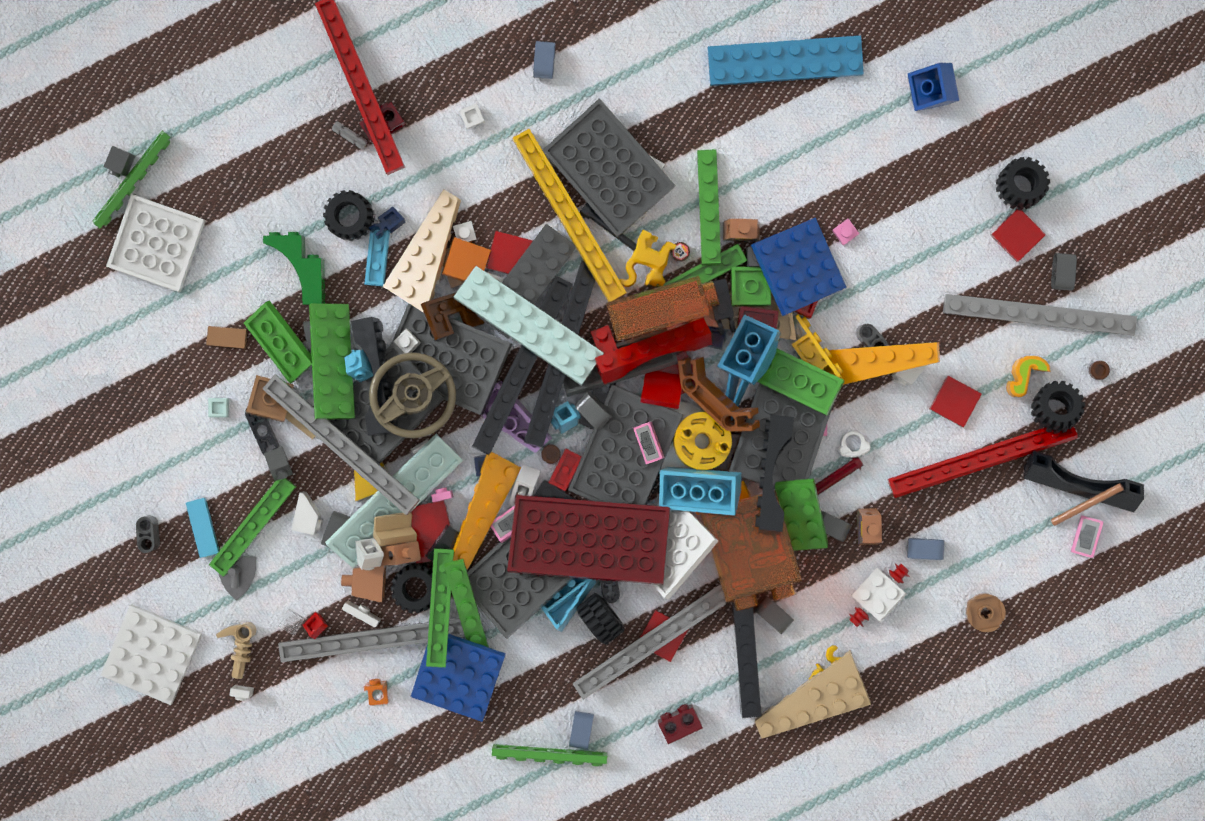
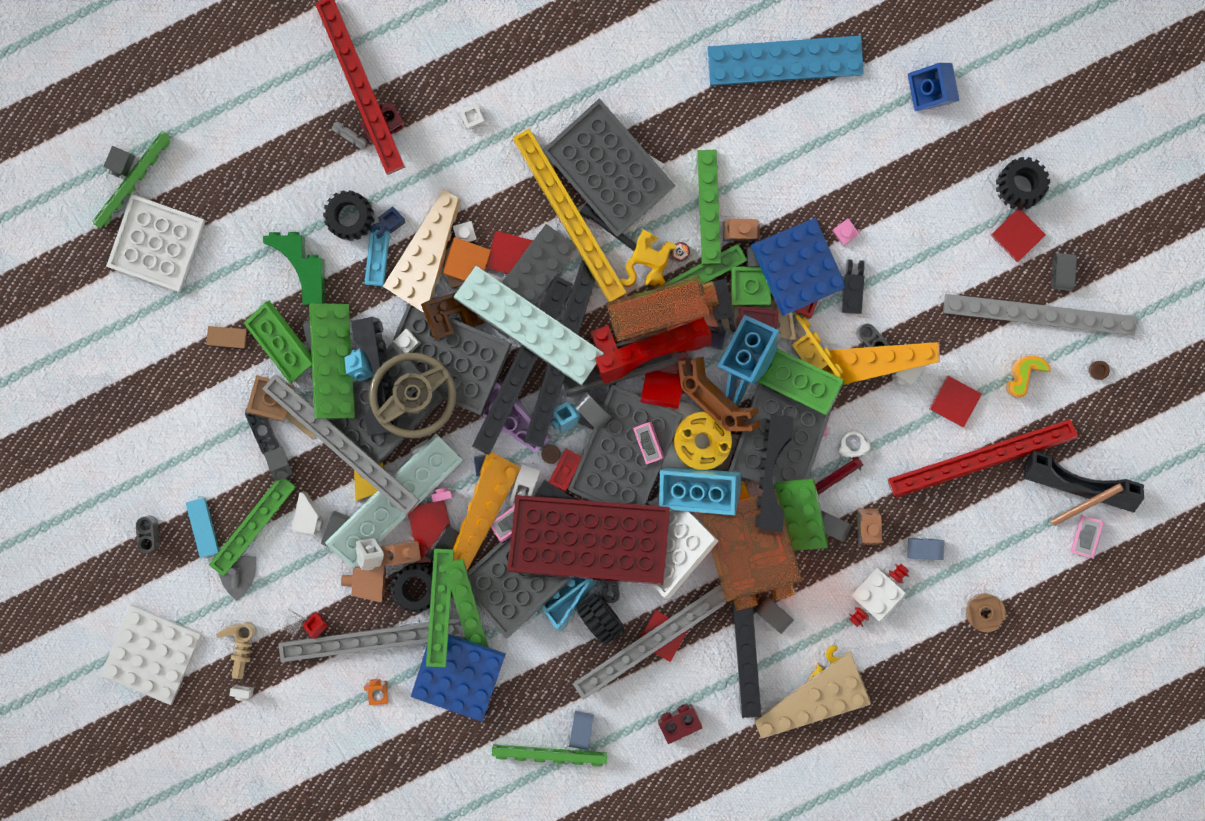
(218, 407): light aqua tile -> none
(362, 613): white plate -> none
(393, 529): tan panel -> none
(544, 60): sand blue beam -> none
(853, 290): none -> black hinge
(1064, 394): black tyre -> none

